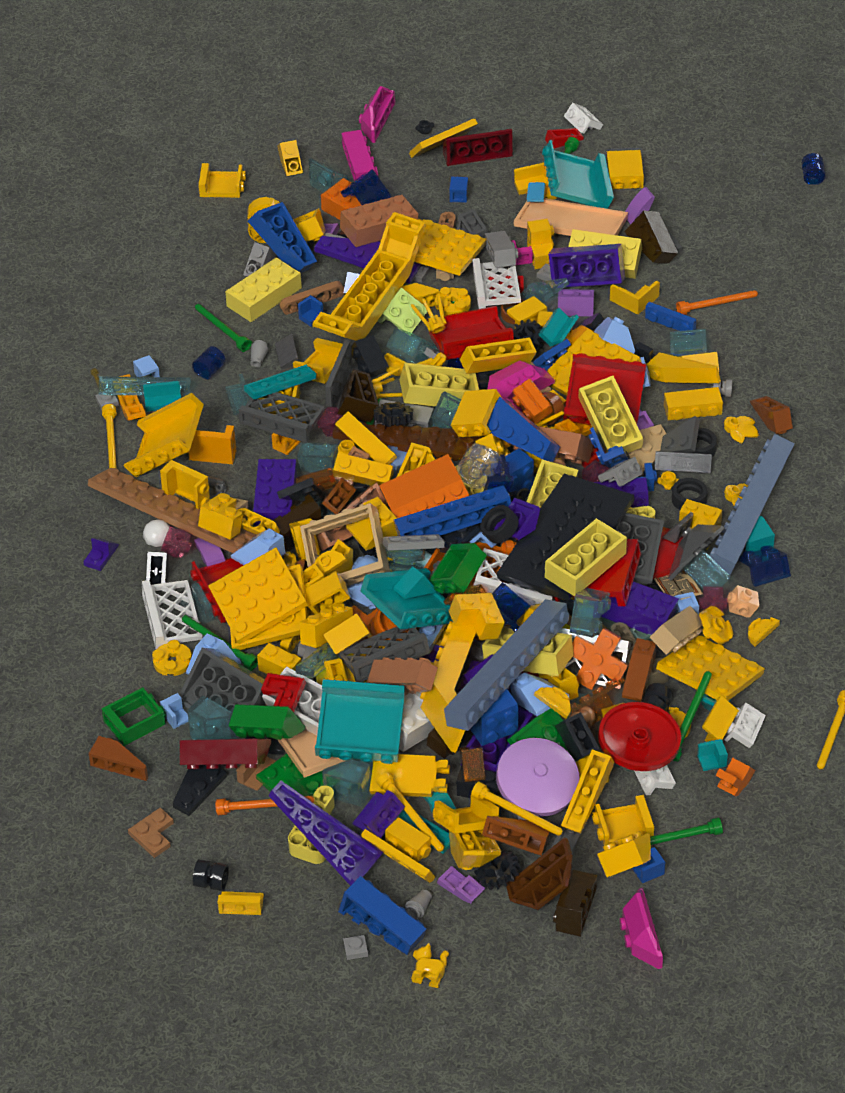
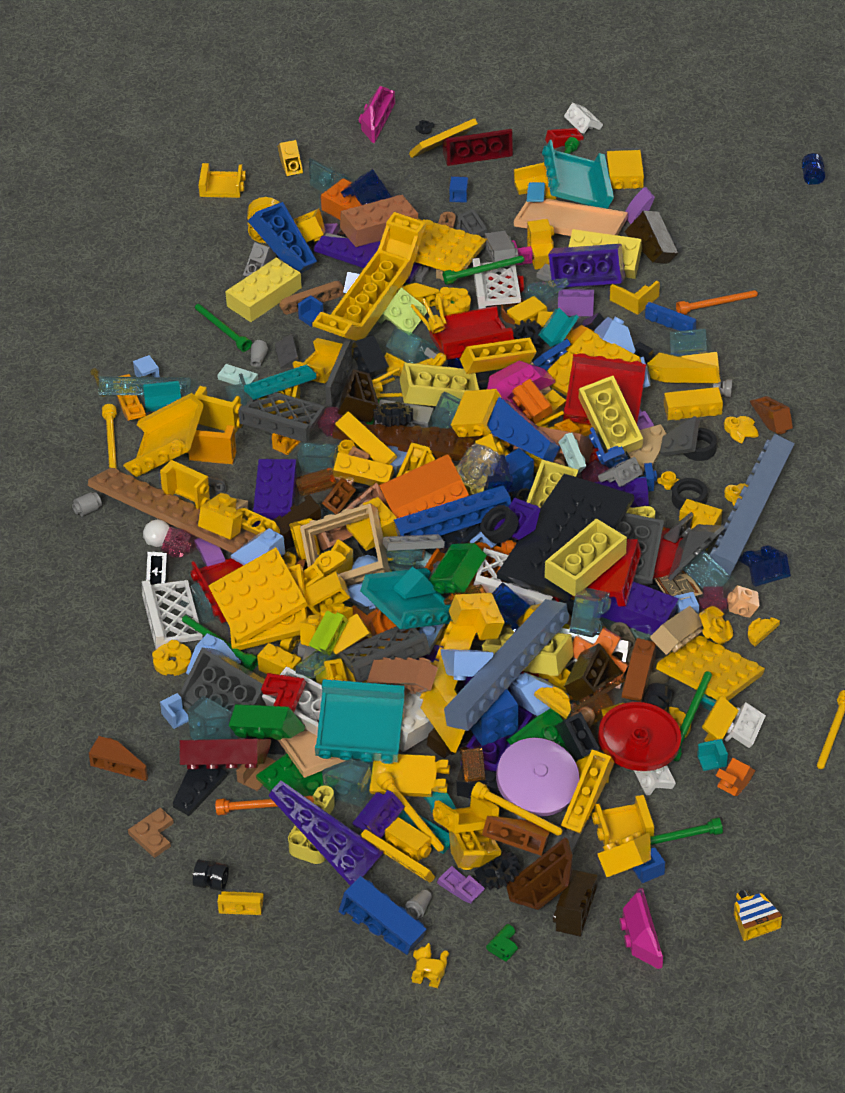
(86, 504): none -> light grey brick
(100, 553): dark purple slope -> none
(106, 399): light grey plate -> none
(127, 704): green window -> none
(209, 362): clear blue wheel -> none
(218, 412): none -> yellow panel
(231, 375): none -> light aqua plate
(300, 490): black wing -> none
(328, 632): none -> lime panel
(355, 947): light grey plate -> none
(357, 153): dark pink brick -> none
(451, 276): none -> green piece
(464, 662): none -> light blue slope
(502, 945): none -> green piece
(556, 403): dark orange helmet -> none
(571, 452): none -> light aqua plate
(591, 672): none -> dark brown wedge
(683, 462): plate -> none
(755, 915): none -> torso
(760, 536): teal slope -> none

